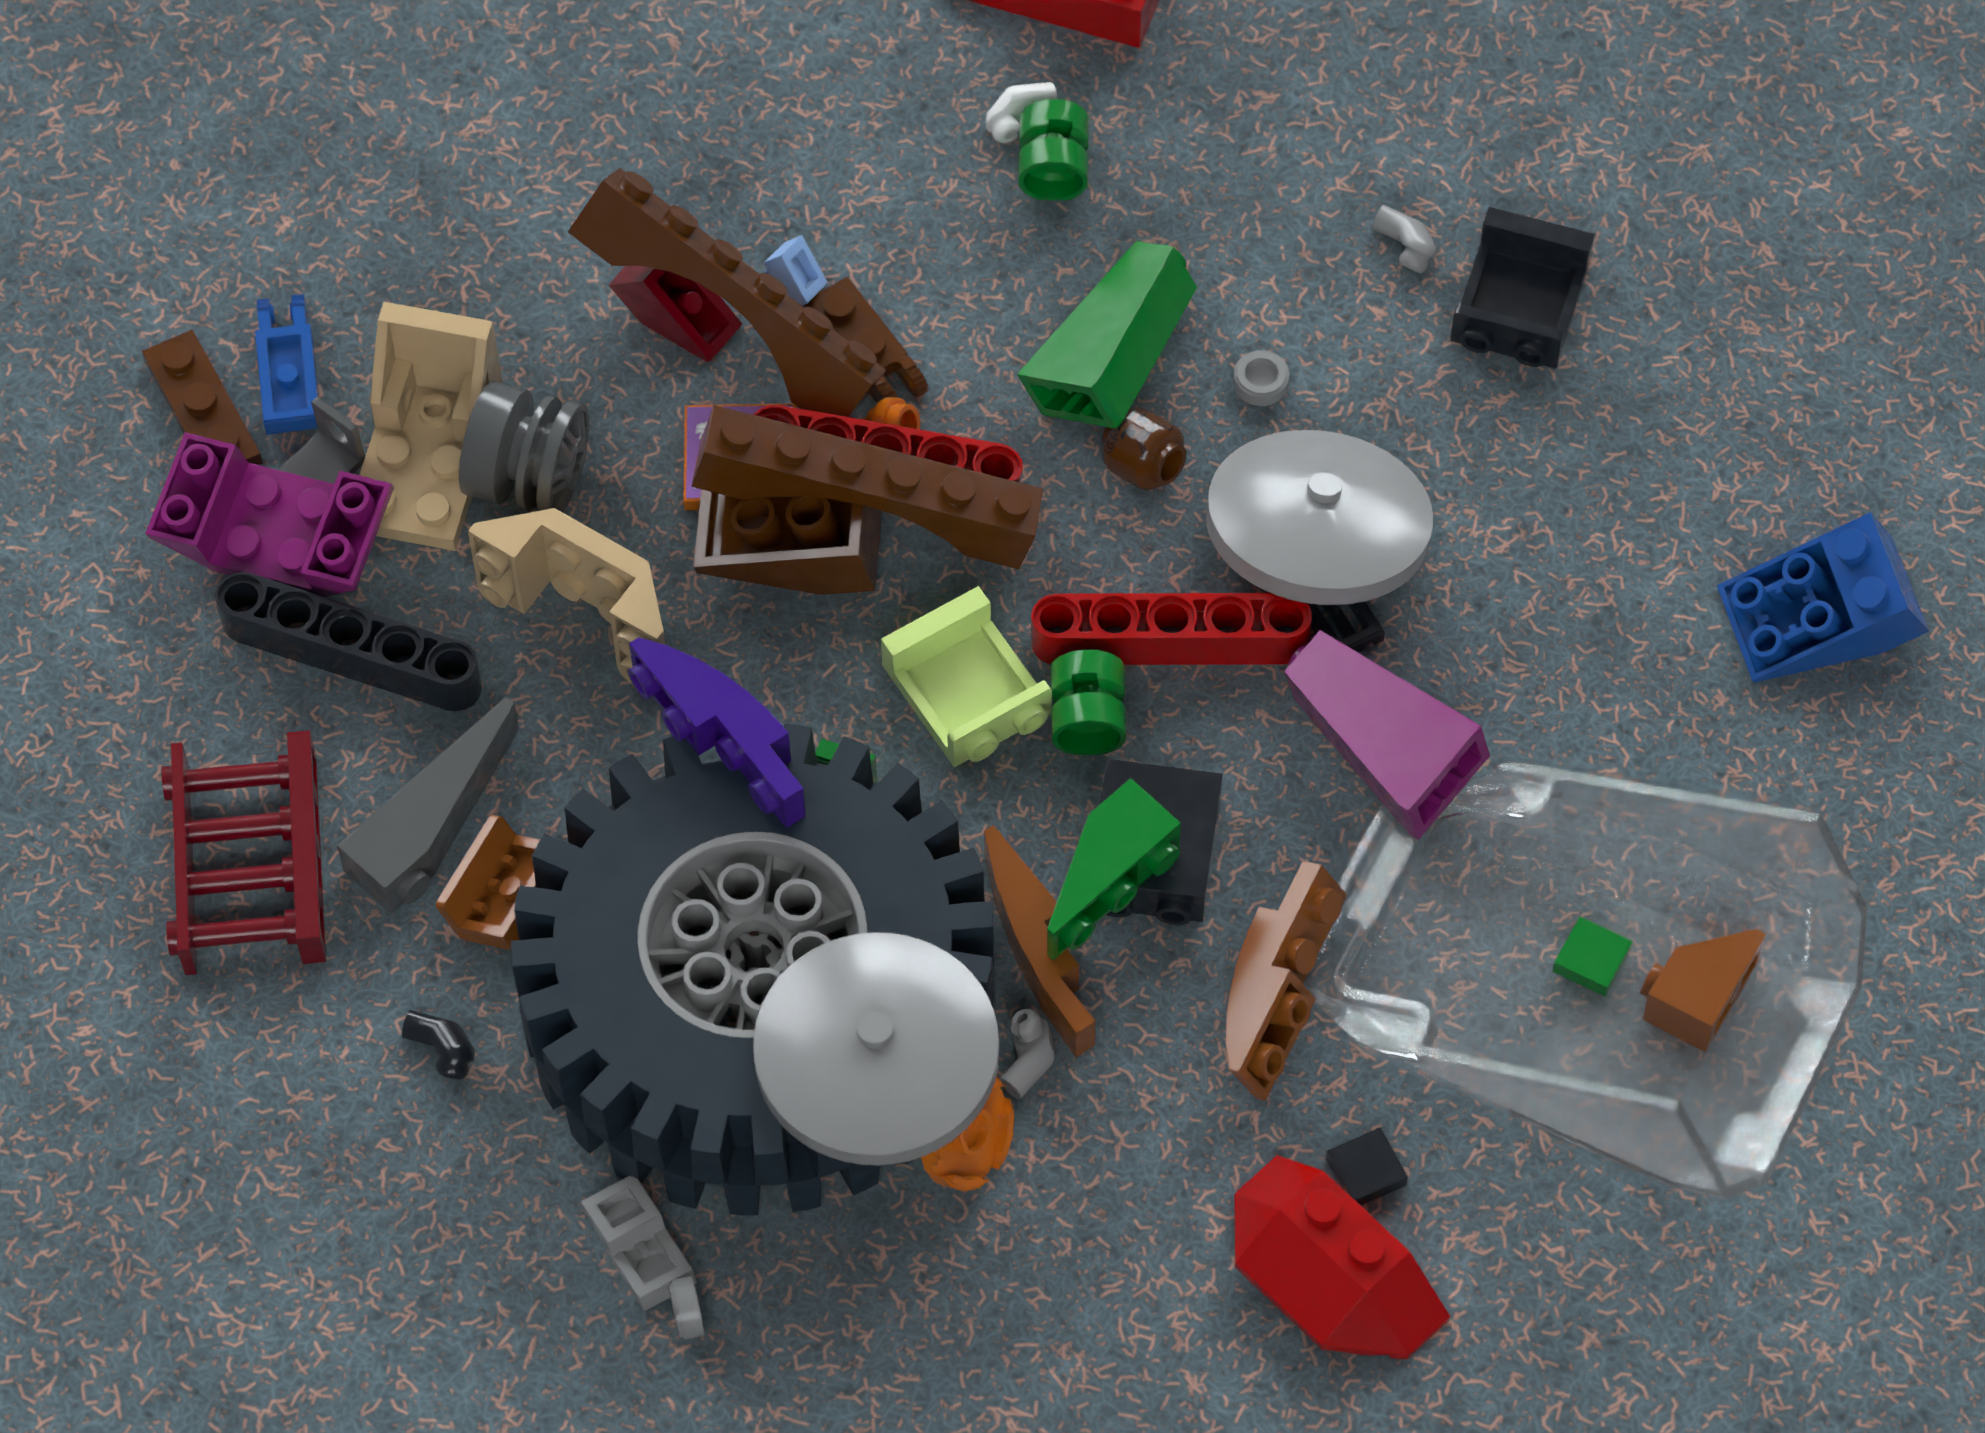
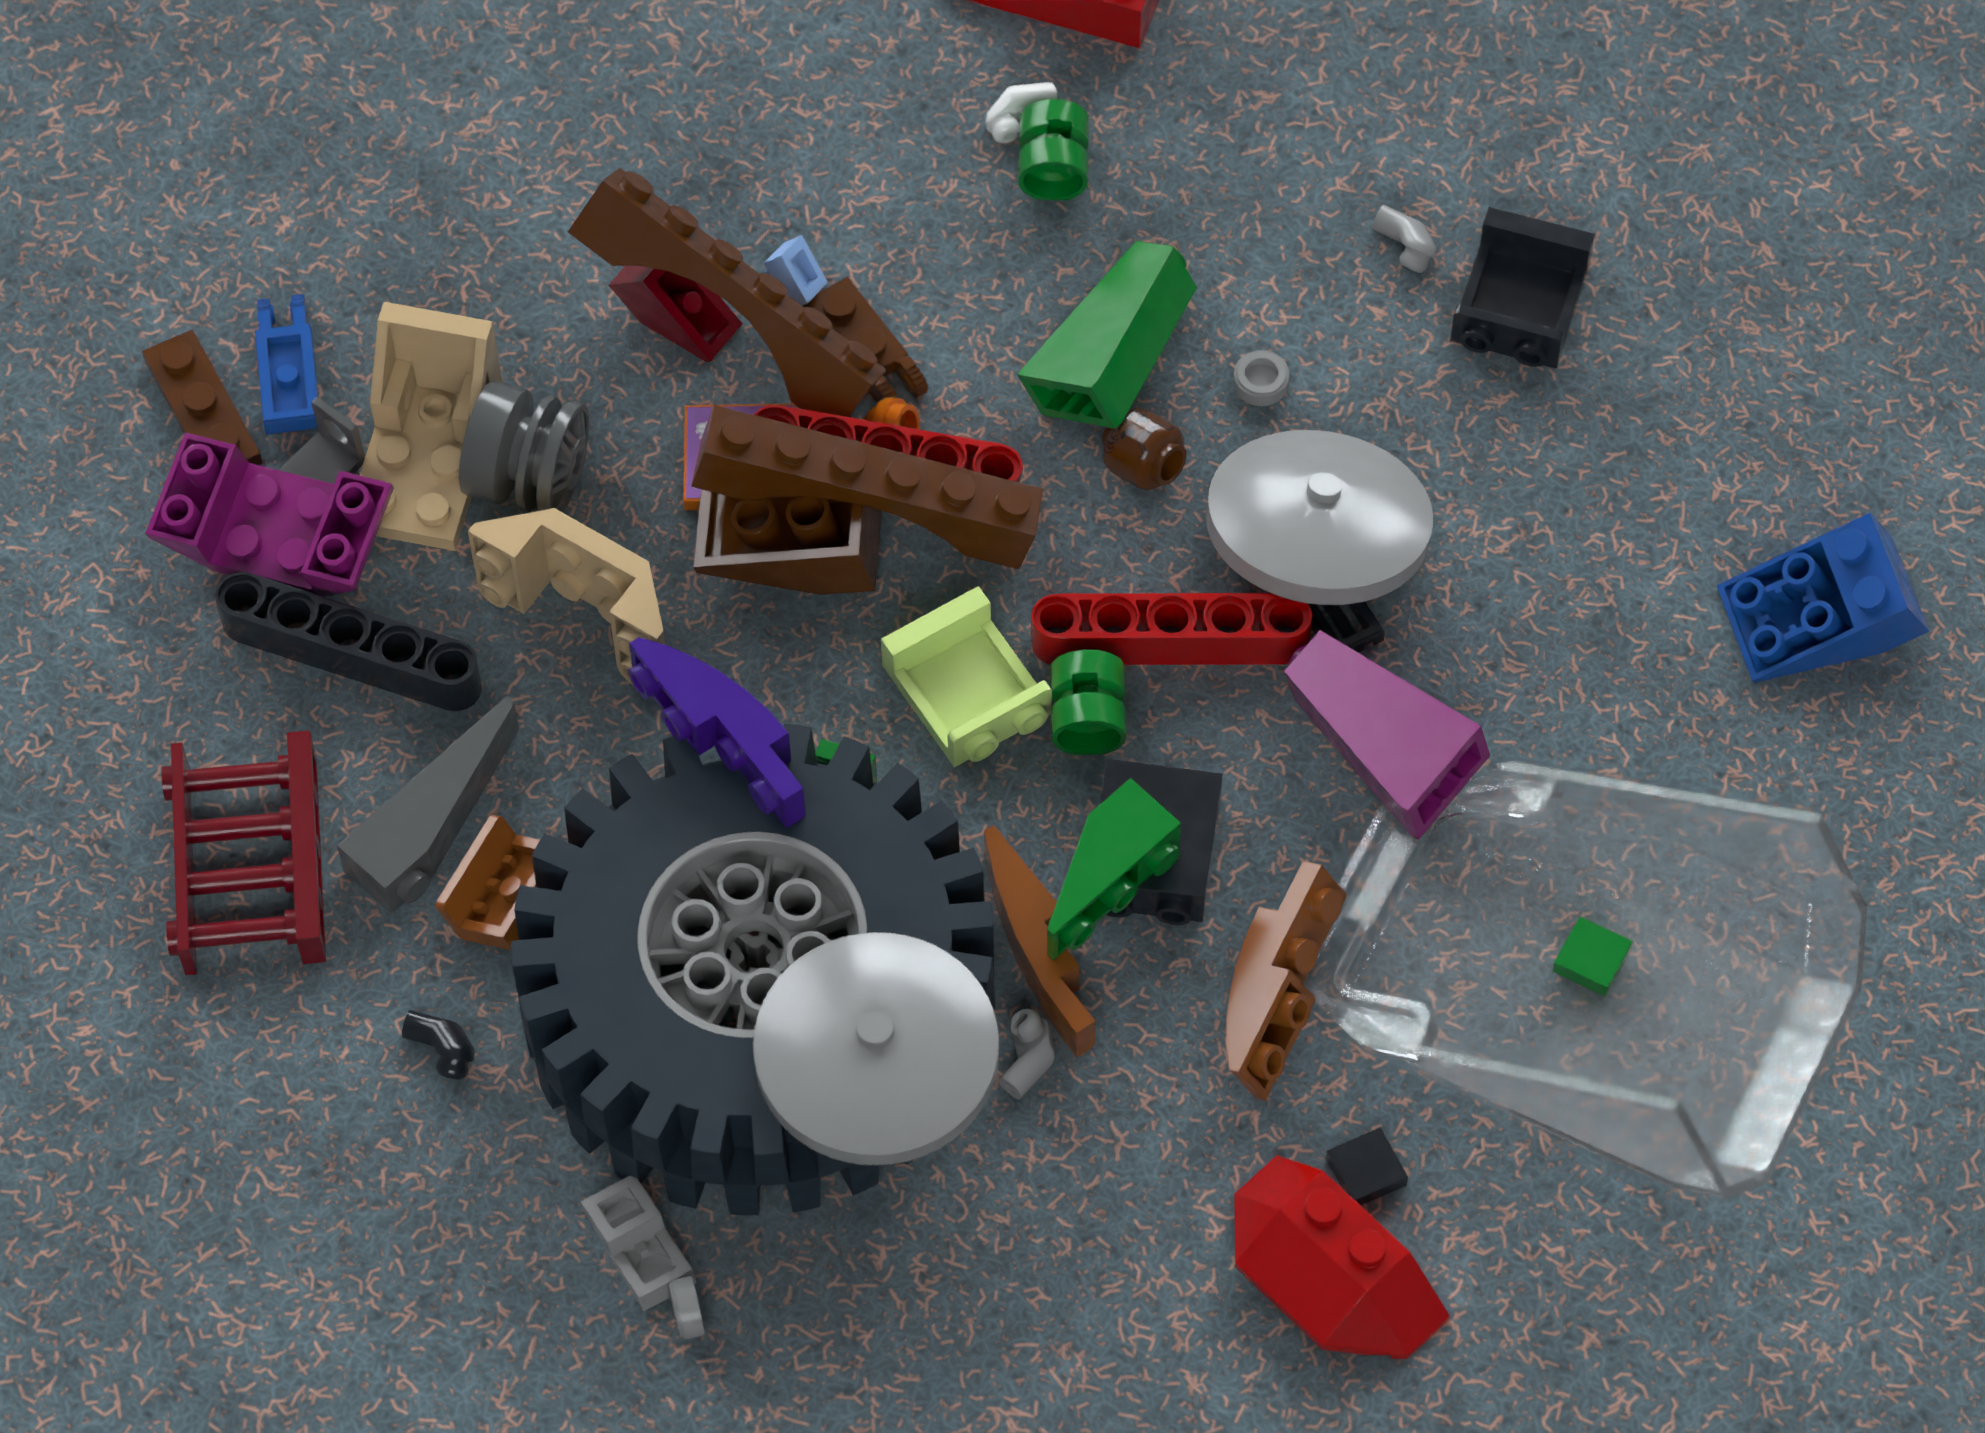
(977, 1149): orange tile -> none
(1701, 985): dark orange slope -> none

